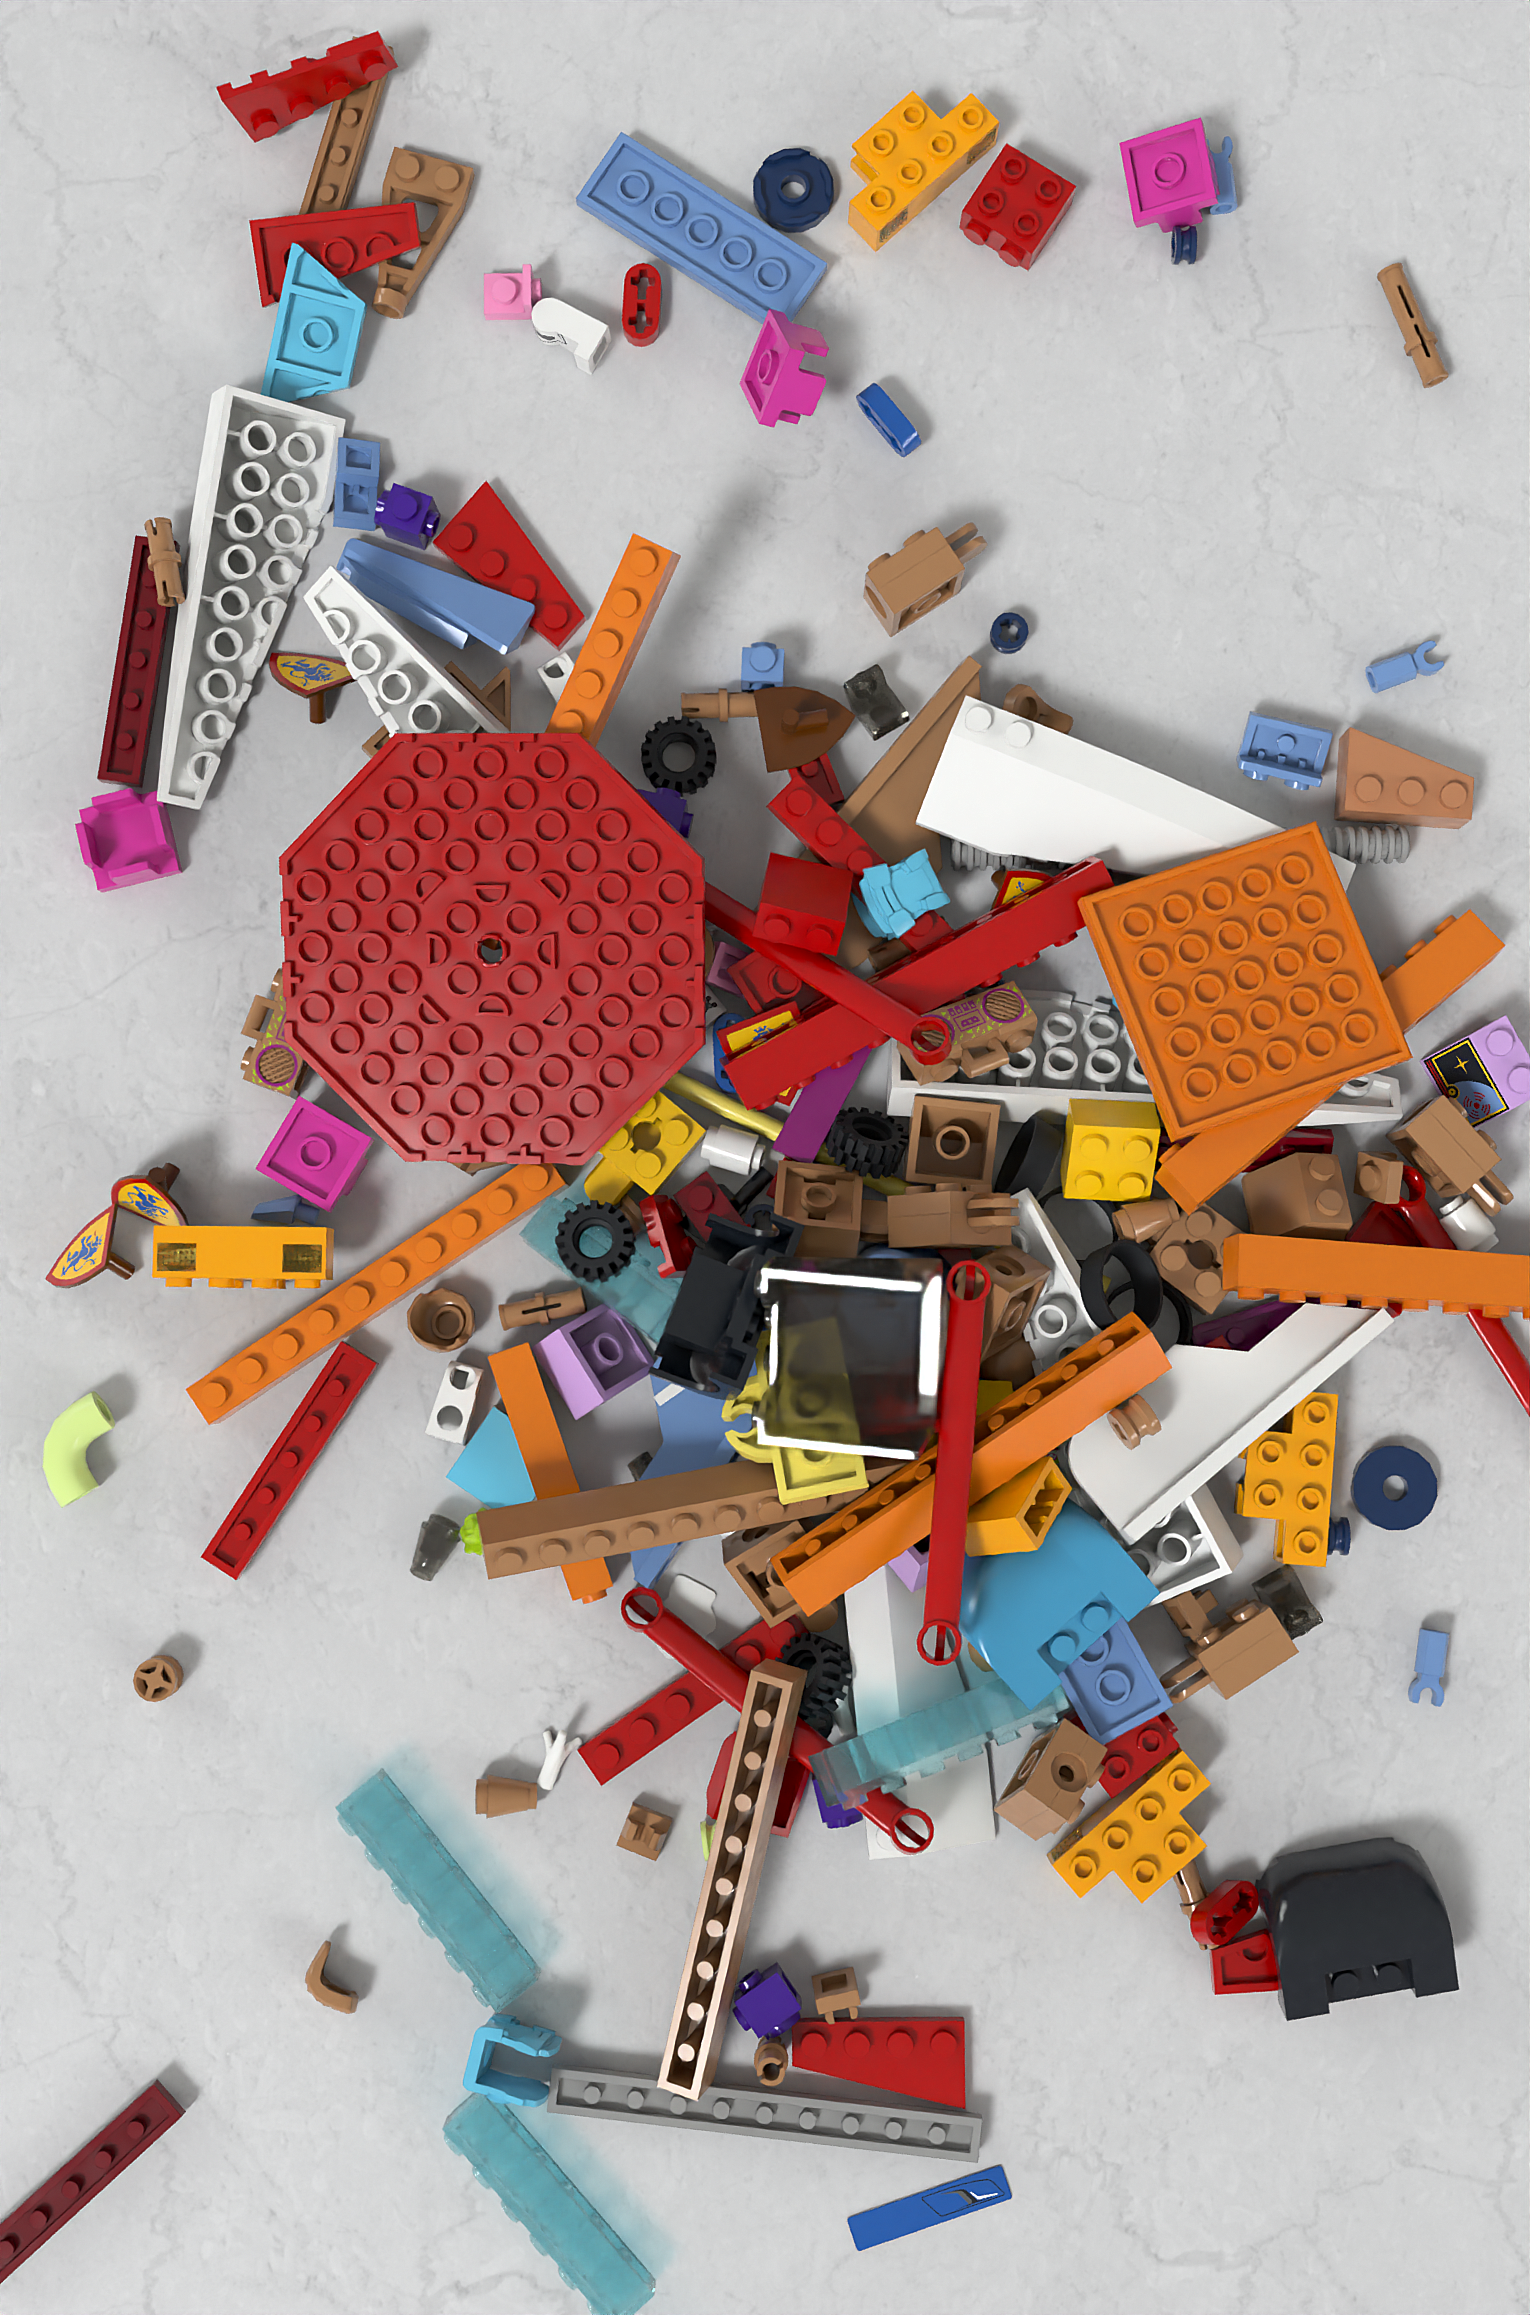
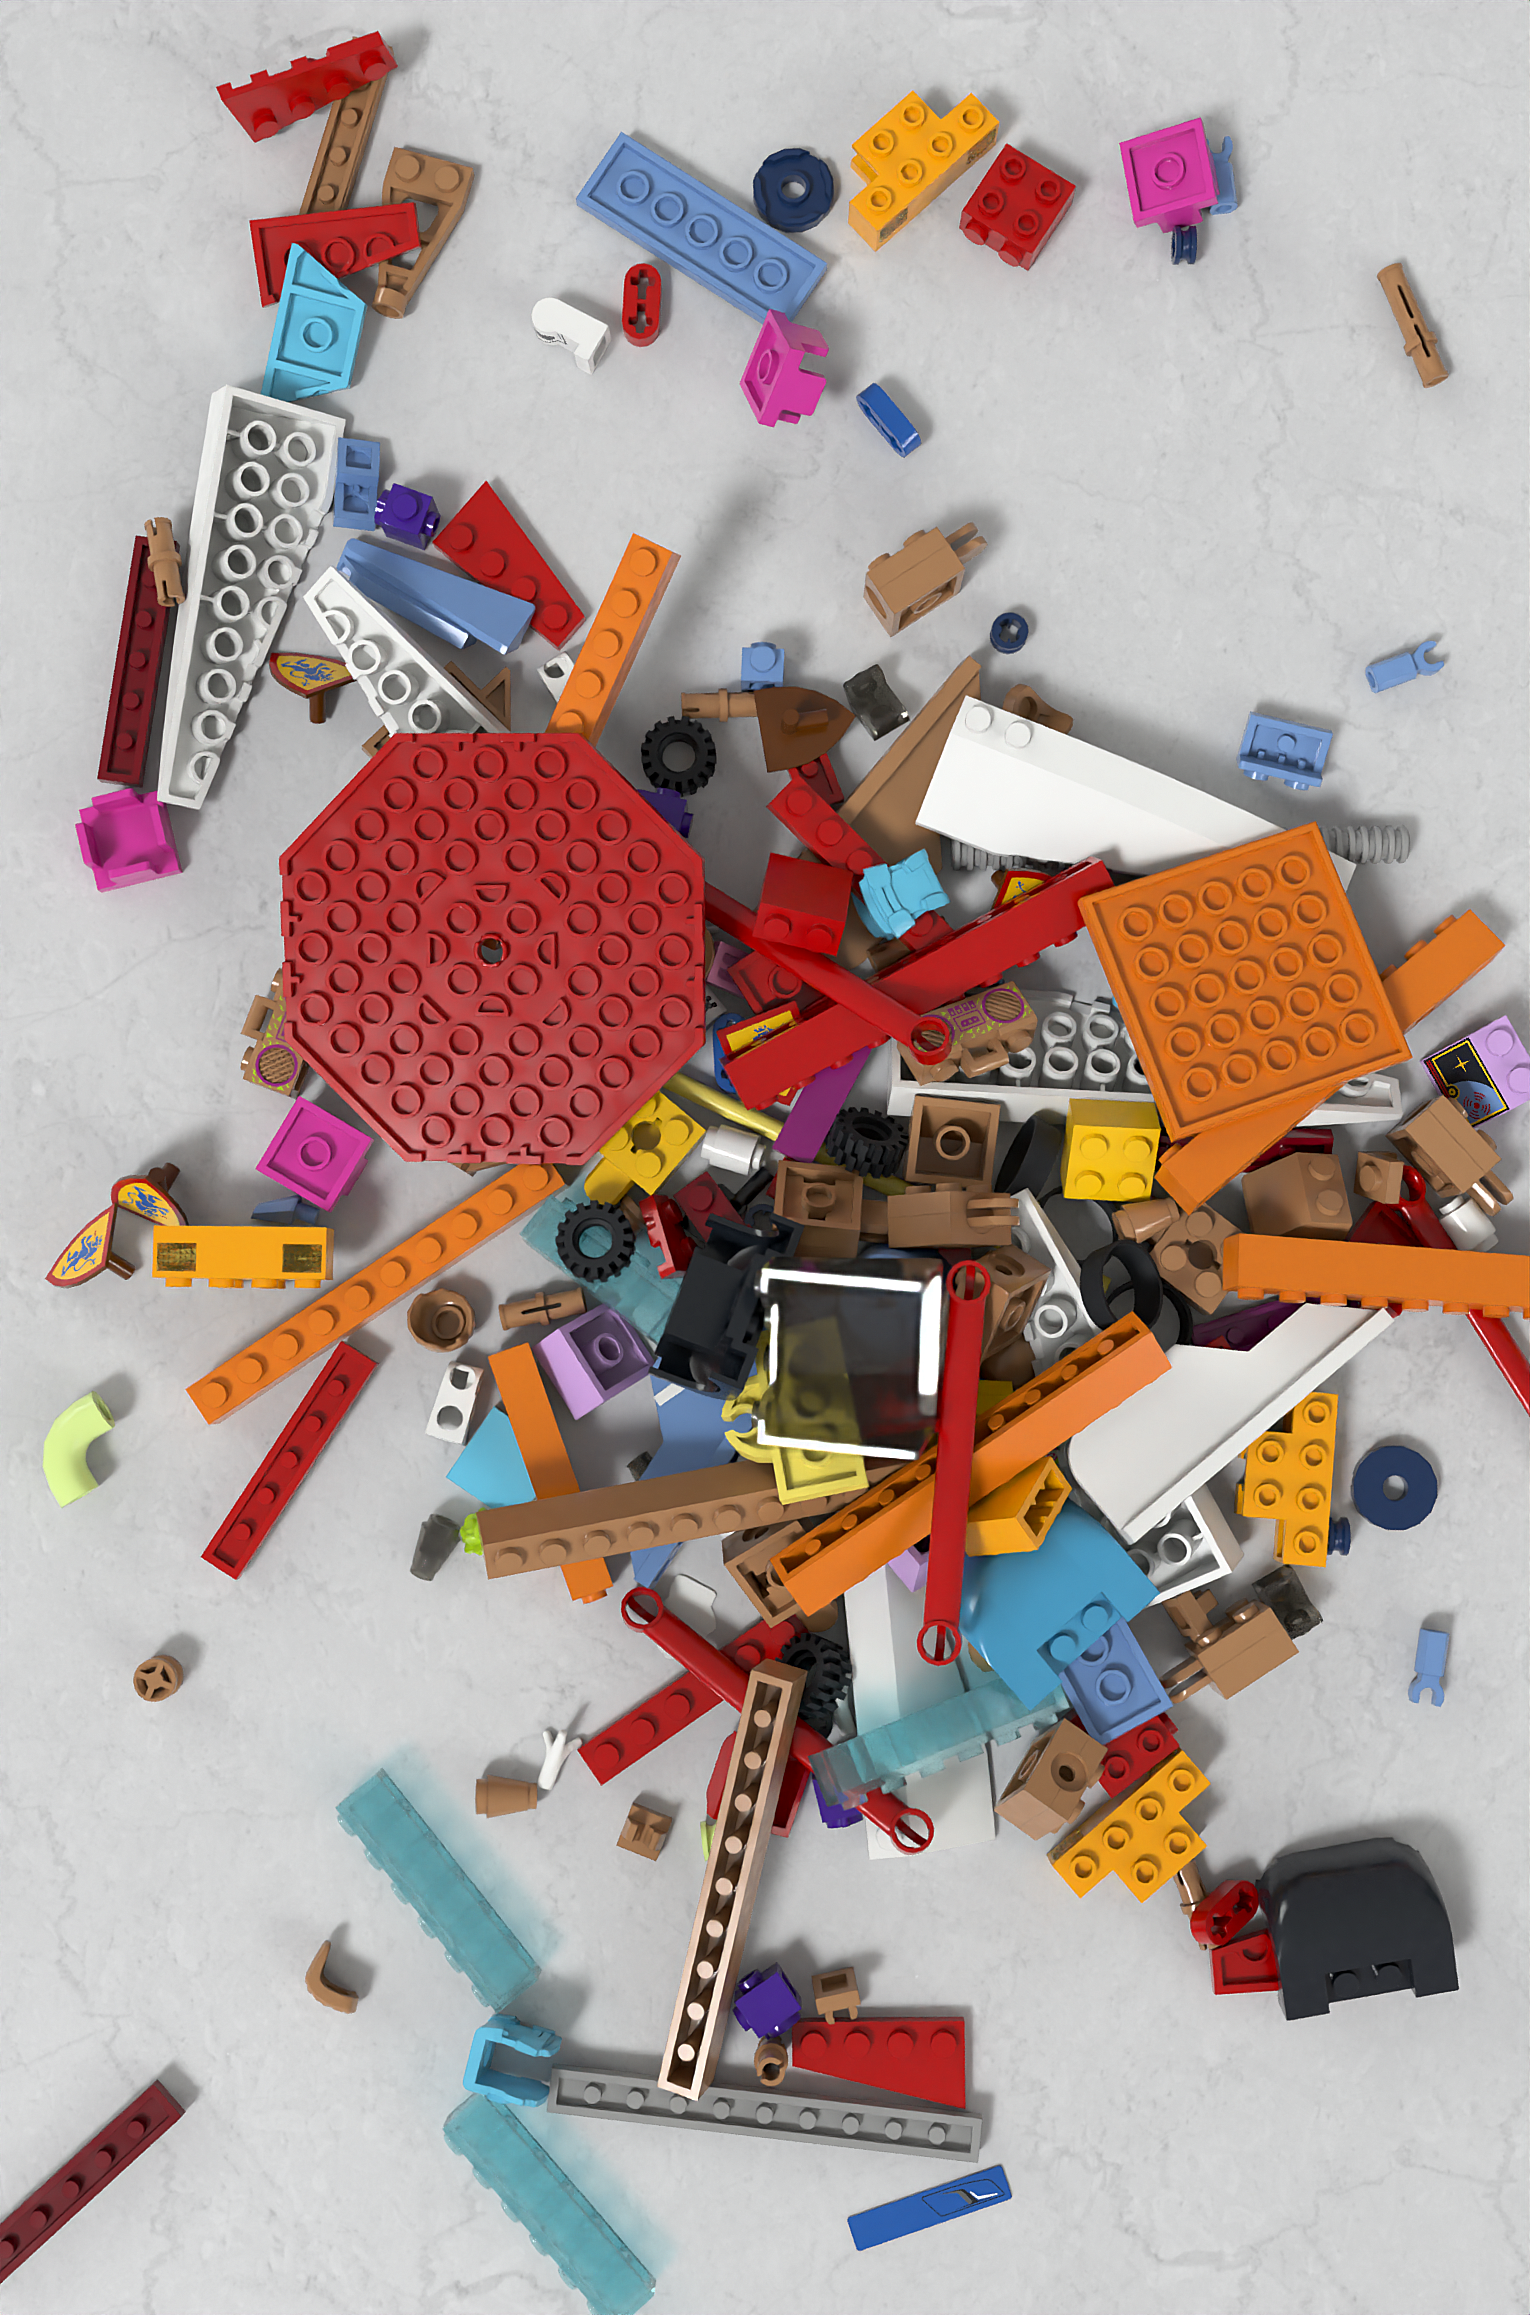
(511, 294): bright pink bracket -> none
(1134, 1421): medium nougat wheel -> none
(1397, 786): nougat wedge -> none

